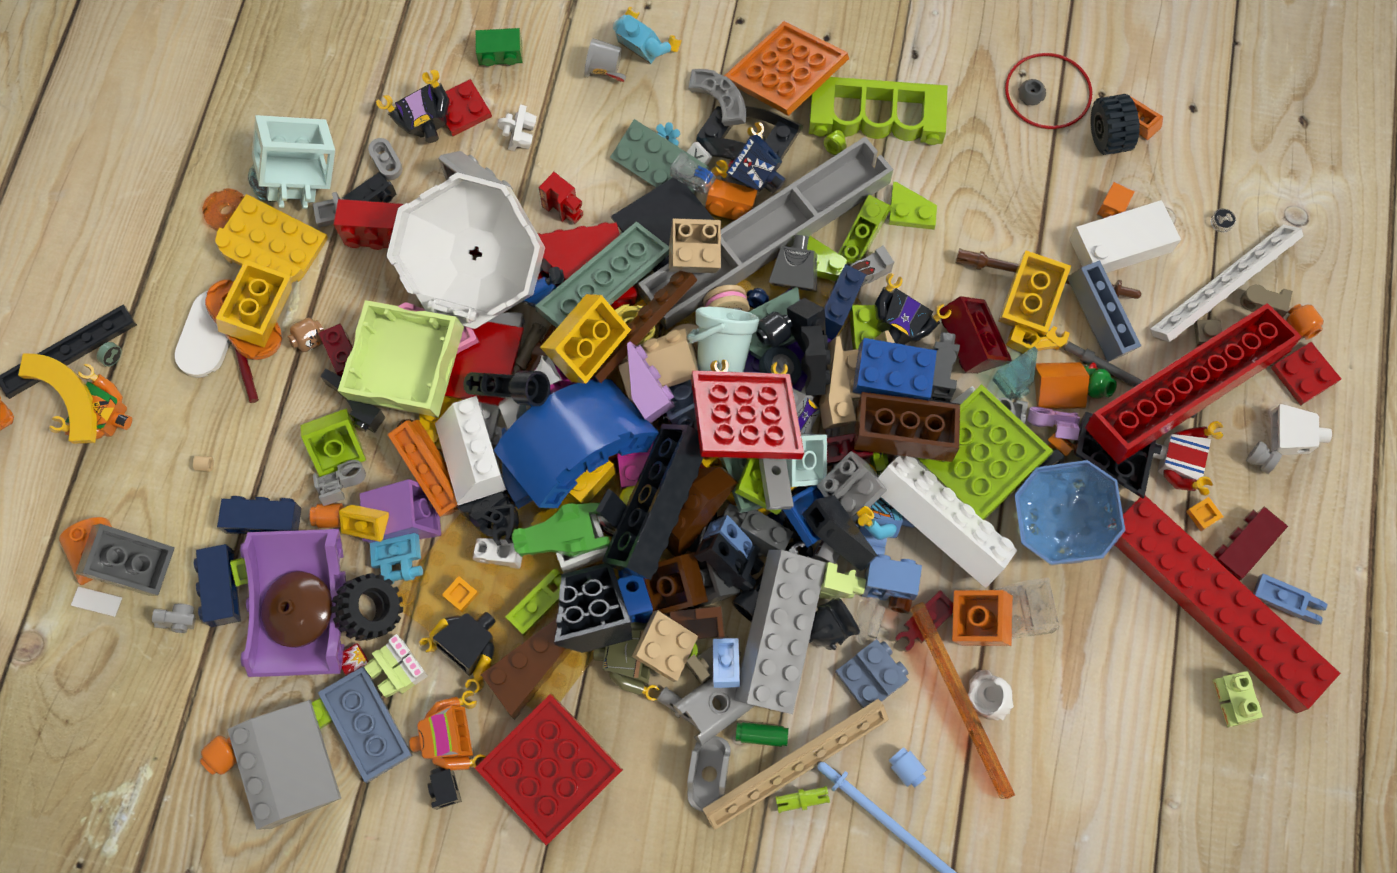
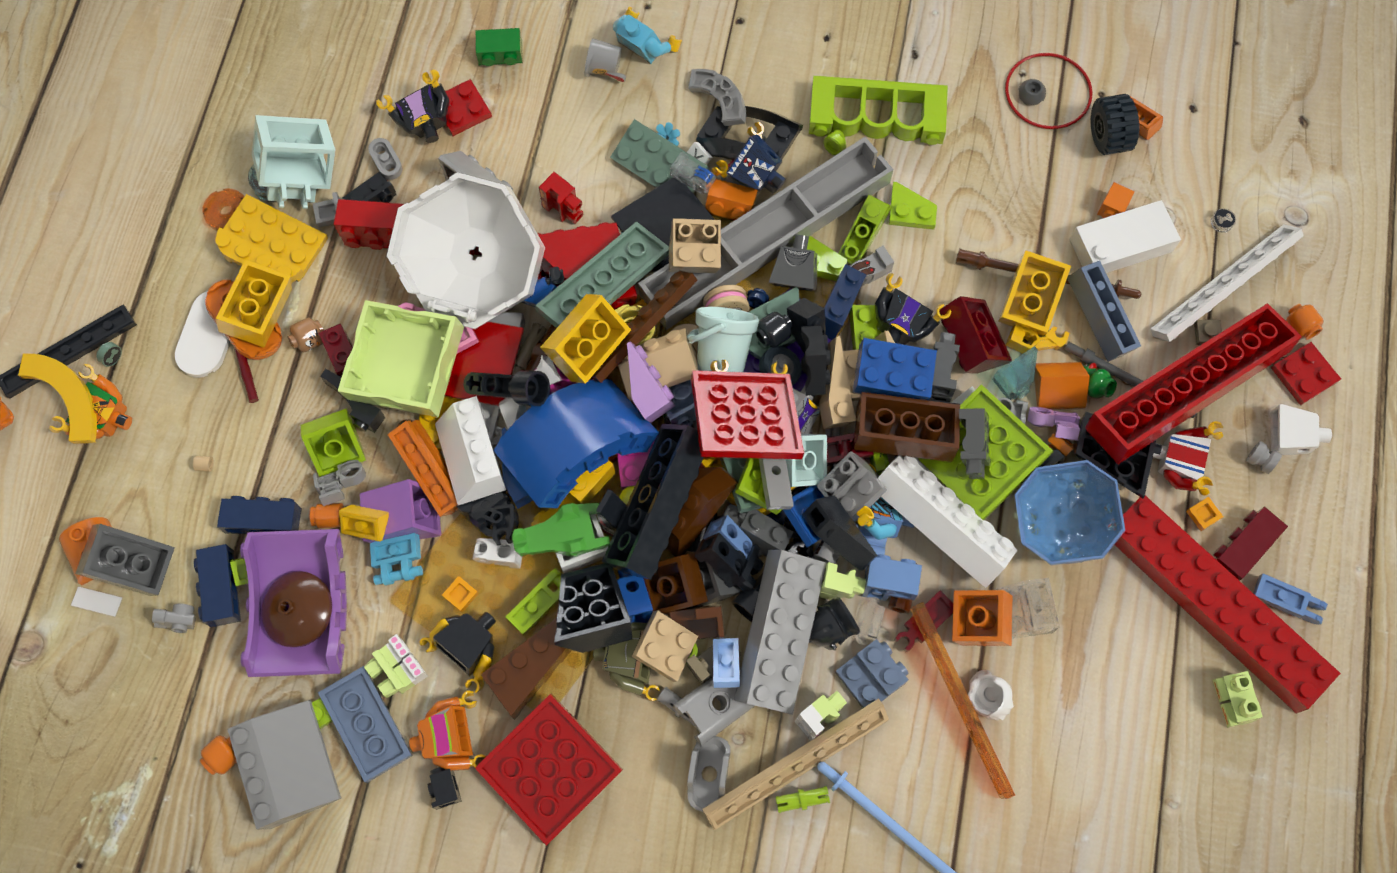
(348, 610): black tyre -> none
(353, 659): tile -> none
(521, 119): white hips -> none
(762, 734): green piece -> none
(787, 67): orange plate -> none
(821, 710): none -> hips
(908, 768): light blue brick -> none
(975, 442): none -> dark grey hips
(1258, 296): dark tan leg -> none

